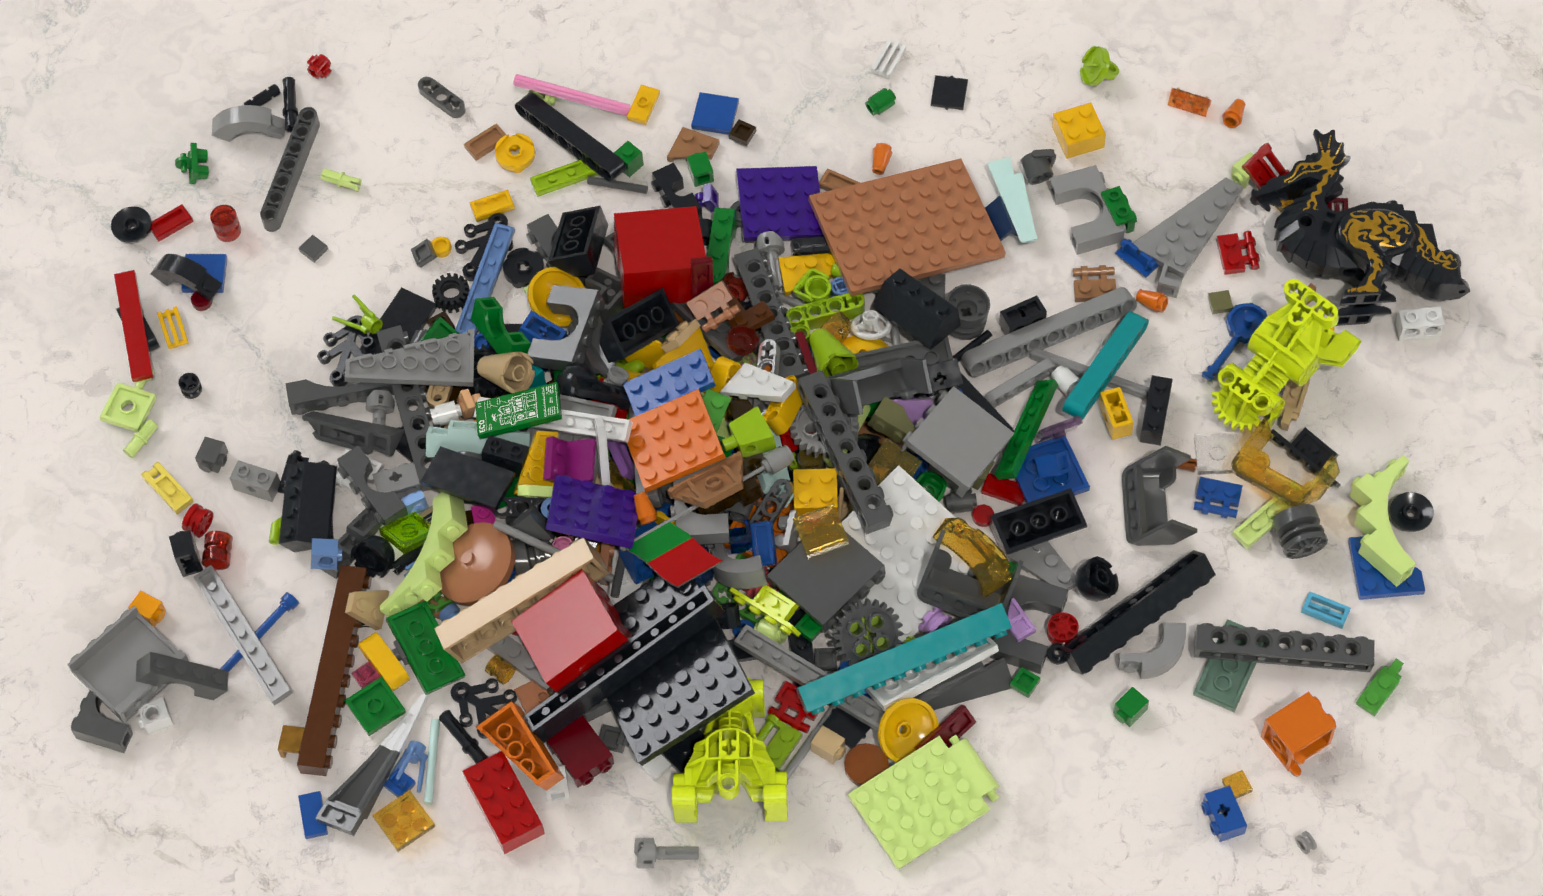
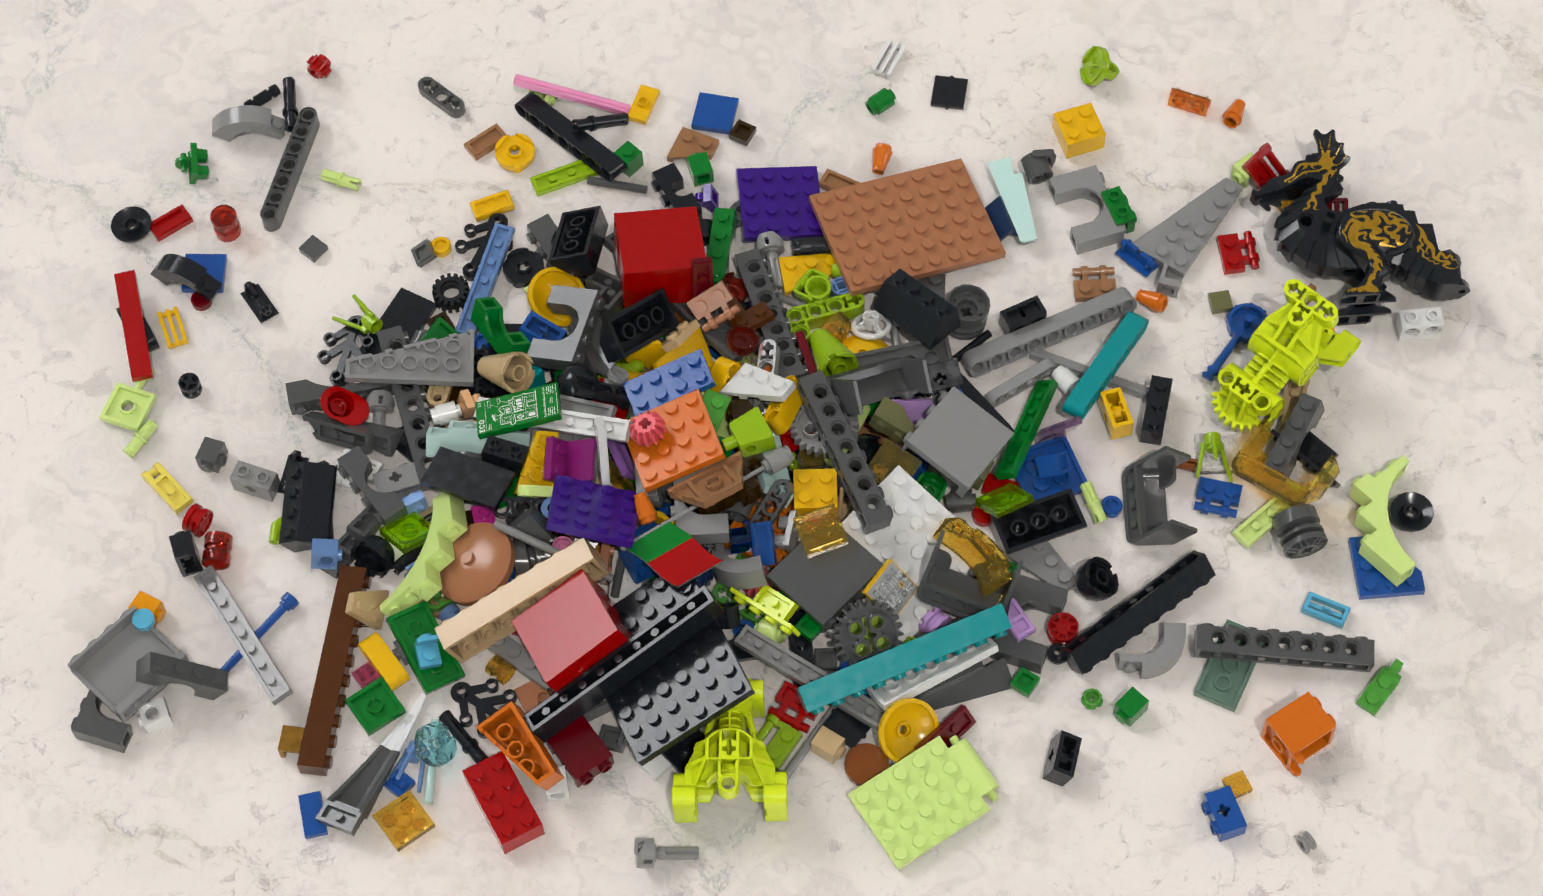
(143, 619): none -> medium azure tile
(258, 302): none -> black hinge
(344, 406): none -> red piece
(427, 651): none -> medium azure bracket
(427, 752): none -> clear light blue plate
(593, 123): none -> black pin
(647, 429): none -> coral gear
(891, 586): none -> tile
(1004, 500): none -> clear neon green tile
(1062, 758): none -> black brick
(1092, 693): none -> bright green plate
(1093, 502): none -> yellowish green axle
(1112, 506): none -> blue tile
(1213, 445): none -> lime plant
(1302, 419): none -> dark grey arch

